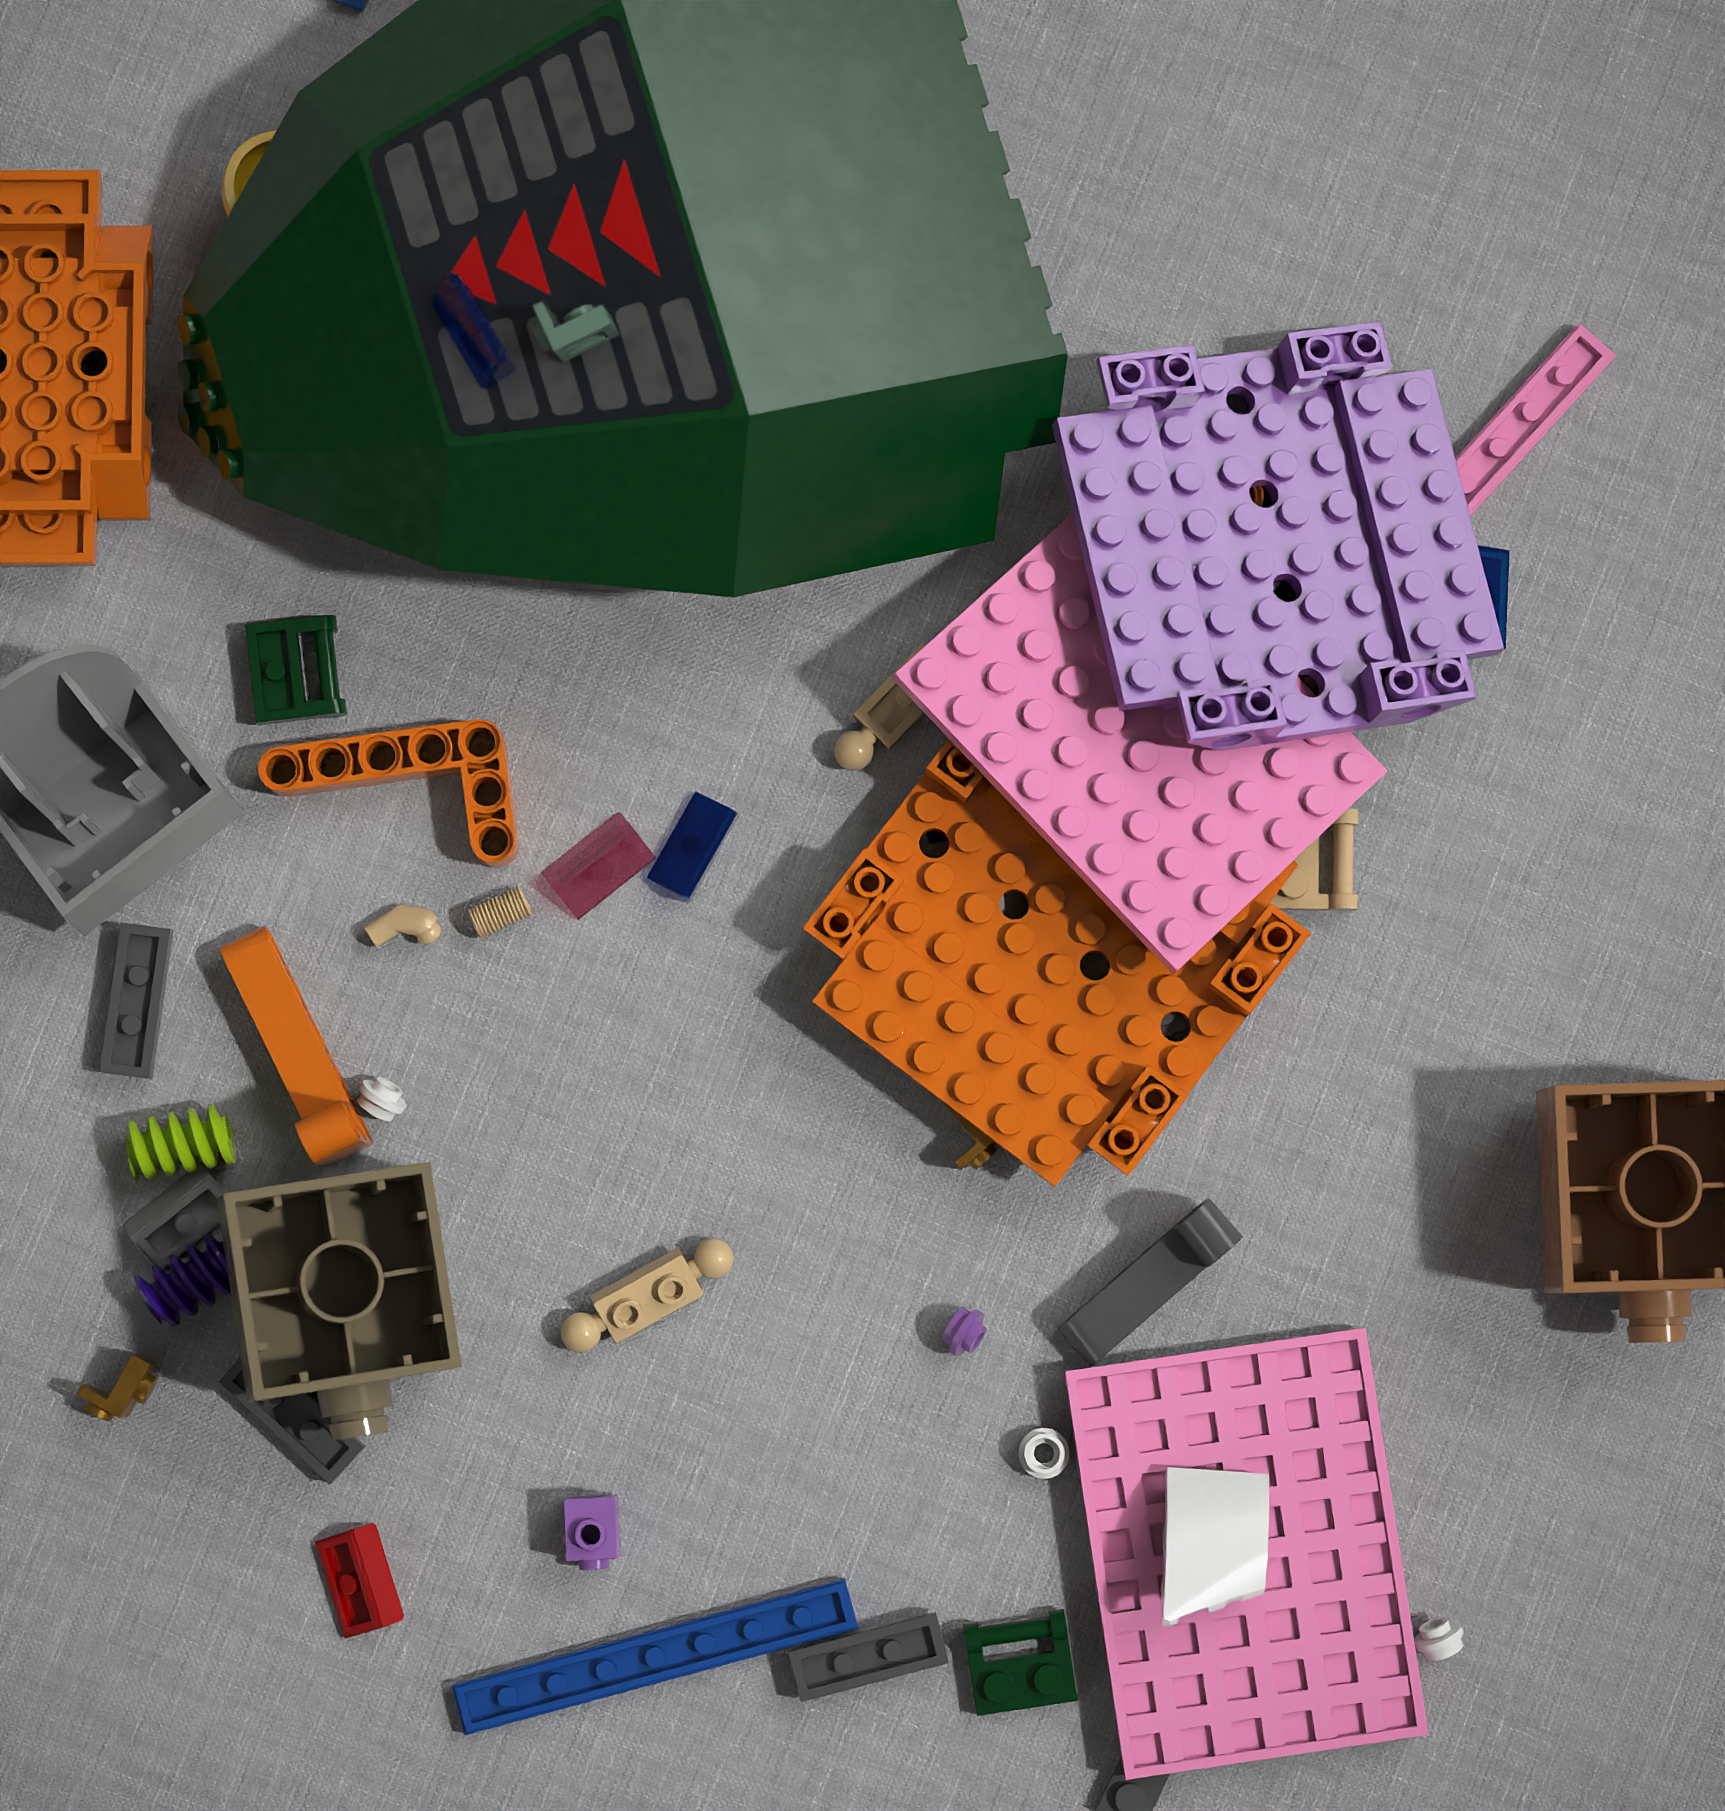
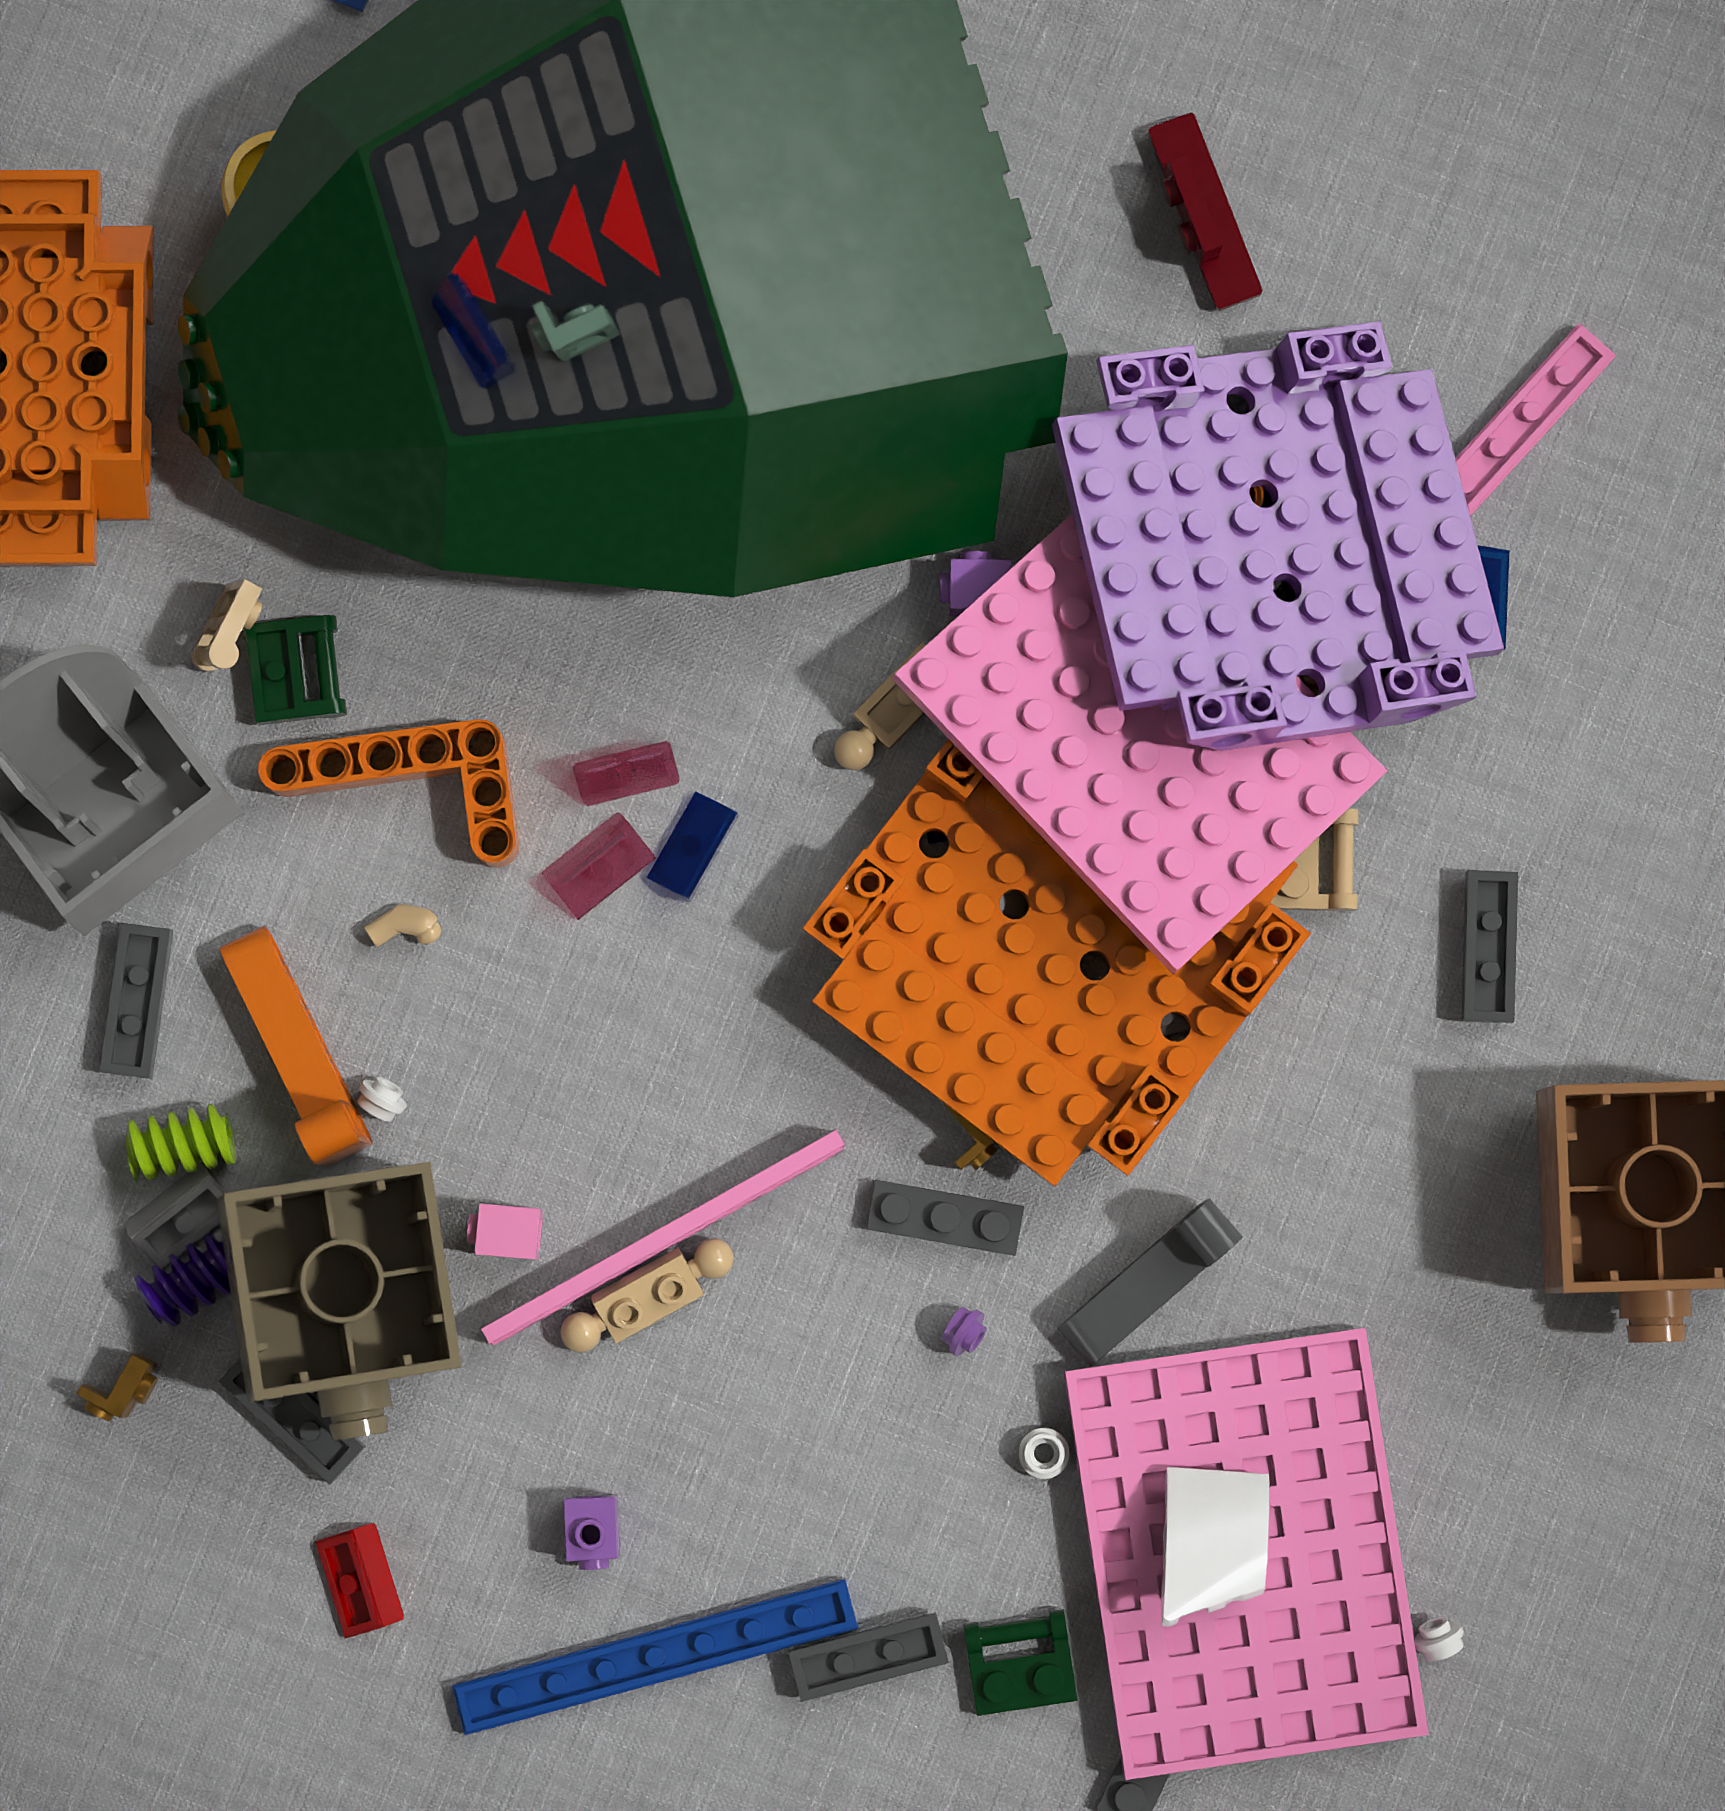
(233, 612): none -> tan plate
(499, 909): tan piece -> none
(506, 1231): none -> bright pink brick
(626, 773): none -> clear pink slope
(663, 1238): none -> bright pink tile
(945, 1217): none -> dark grey plate
(970, 579): none -> medium lavender brick
(1205, 212): none -> dark red bracket
(1489, 946): none -> dark grey plate

